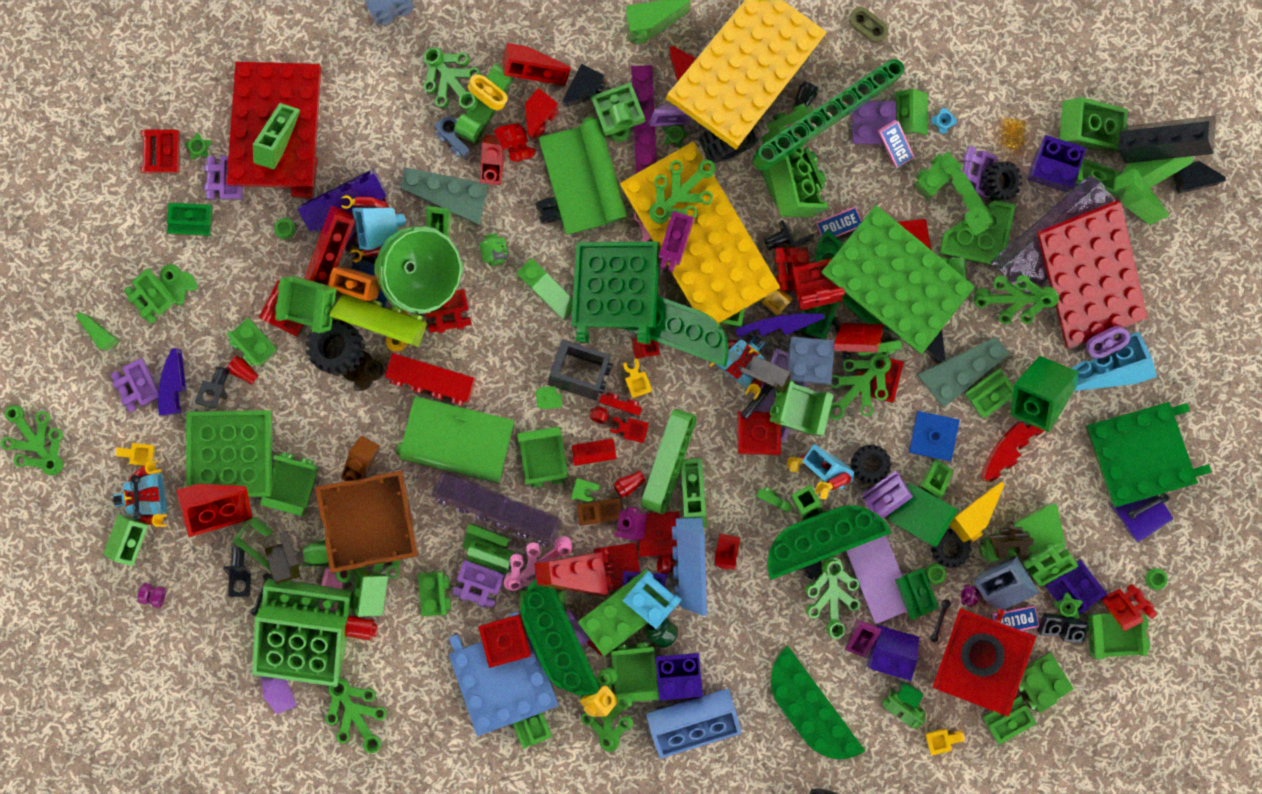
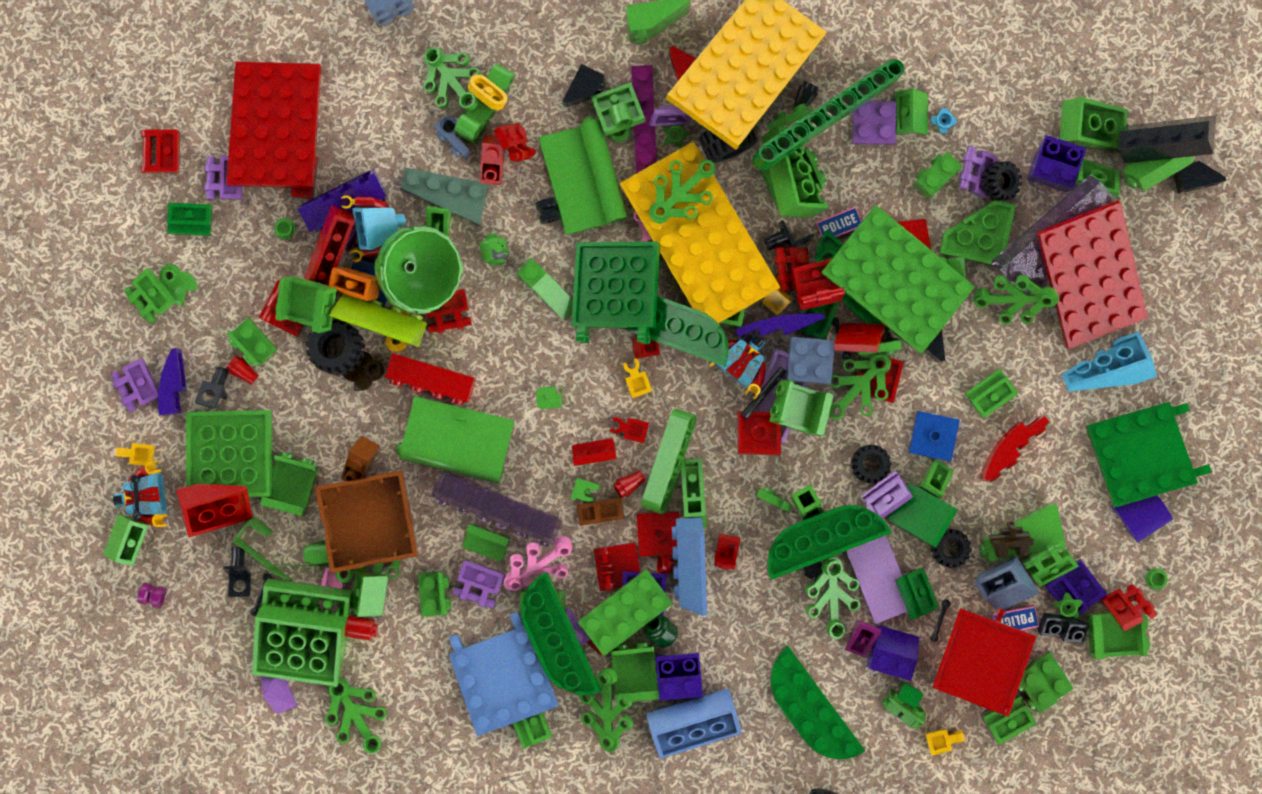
(36, 442): bright green plant -> none
(102, 338): bright green slope -> none
(192, 146): bright green plate -> none
(274, 136): bright green slope -> none
(283, 560): dark brown panel -> none
(489, 555): bright green panel -> none
(504, 641): red plate -> none
(531, 64): red slope -> none
(539, 110): red slope -> none
(543, 456): bright green panel -> none
(574, 385): black window -> none
(575, 573): red wedge -> none
(599, 415): red plate -> none
(599, 704): yellow bracket -> none
(629, 406): red plate -> none
(631, 524): magenta brick -> none
(647, 605): medium azure plate -> none
(675, 240): magenta hinge -> none
(767, 374): panel -> none
(826, 466): torso -> none
(869, 23): olive plate -> none
(896, 143): tile -> none
(935, 573): bright green plate -> none
(957, 374): sand green wing -> none
(969, 595): magenta plate -> none
(977, 515): yellow slope -> none
(978, 217): bright green piece -> none
(982, 671): black tyre -> none
(1012, 133): clear yellow bracket -> none
(1043, 393): green slope -> none
(1107, 342): medium lavender plate -> none
(1139, 197): bright green slope -> none
(1162, 498): black hinge -> none

